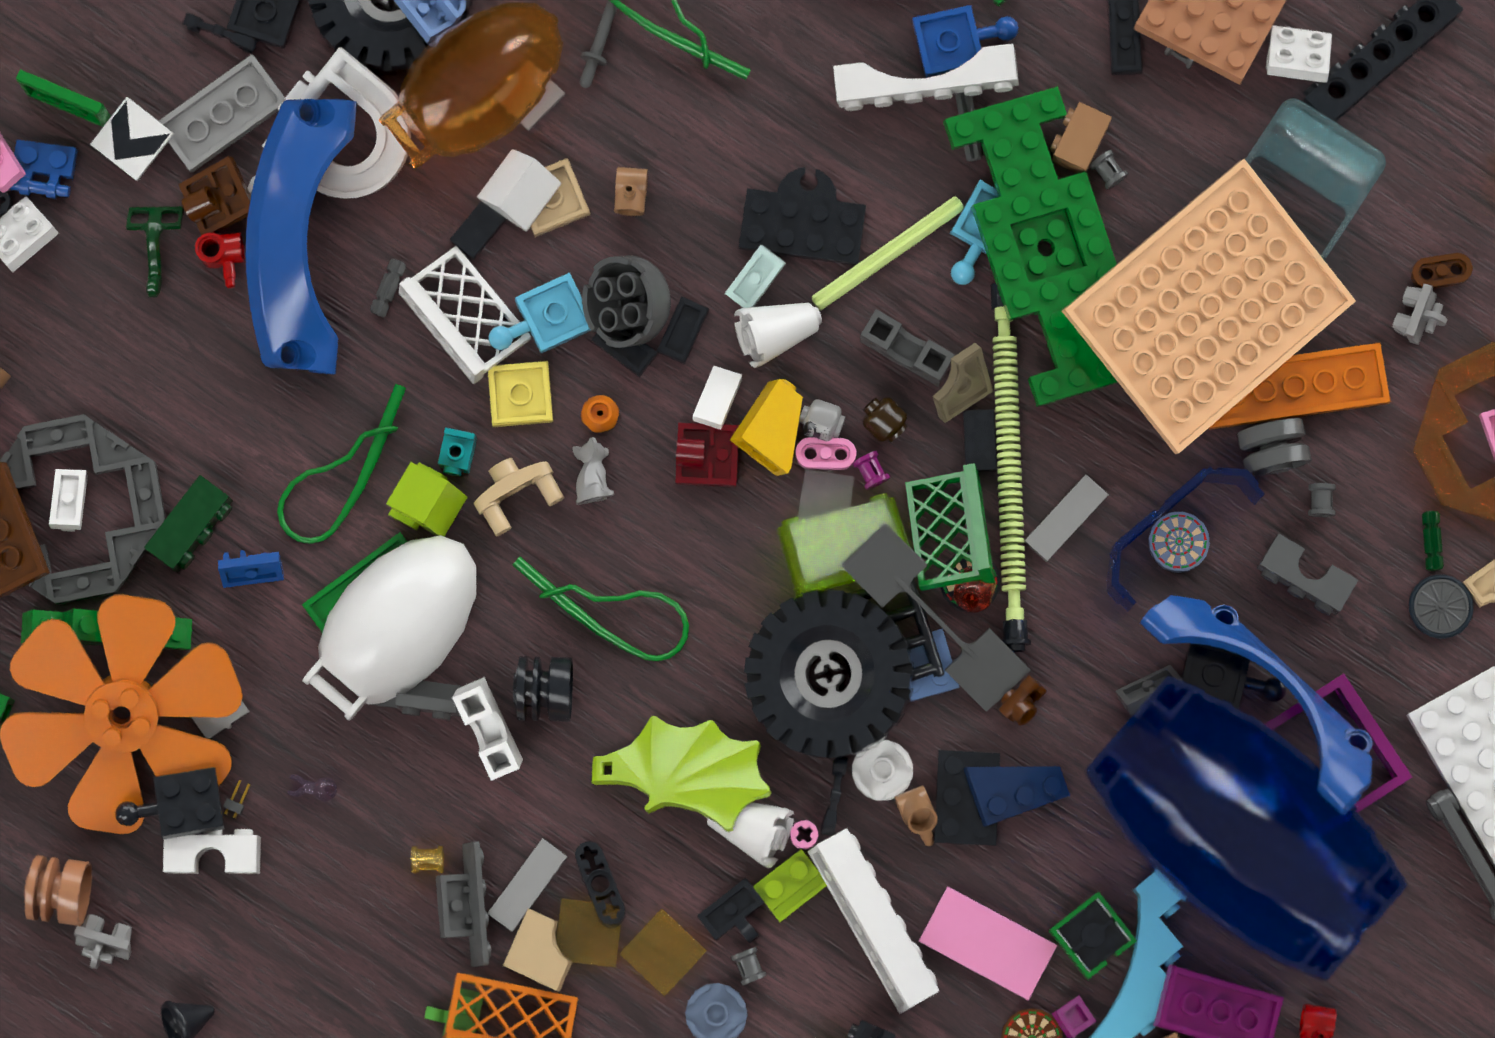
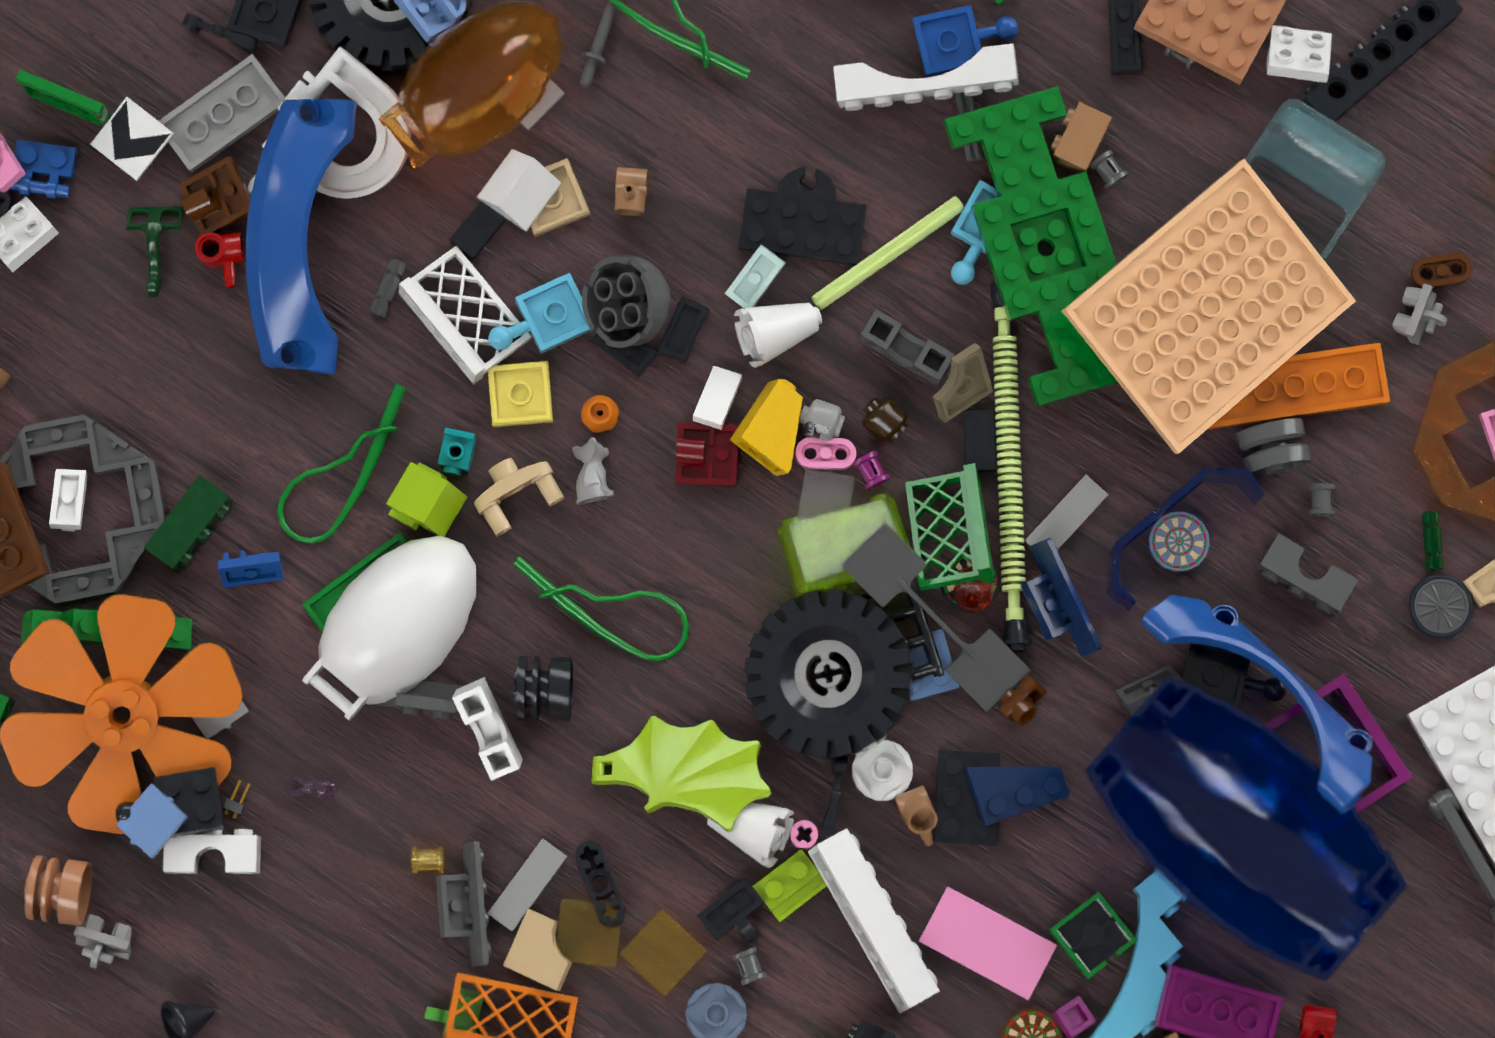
(152, 821): none -> medium blue piece
(1057, 602): none -> dark blue bracket

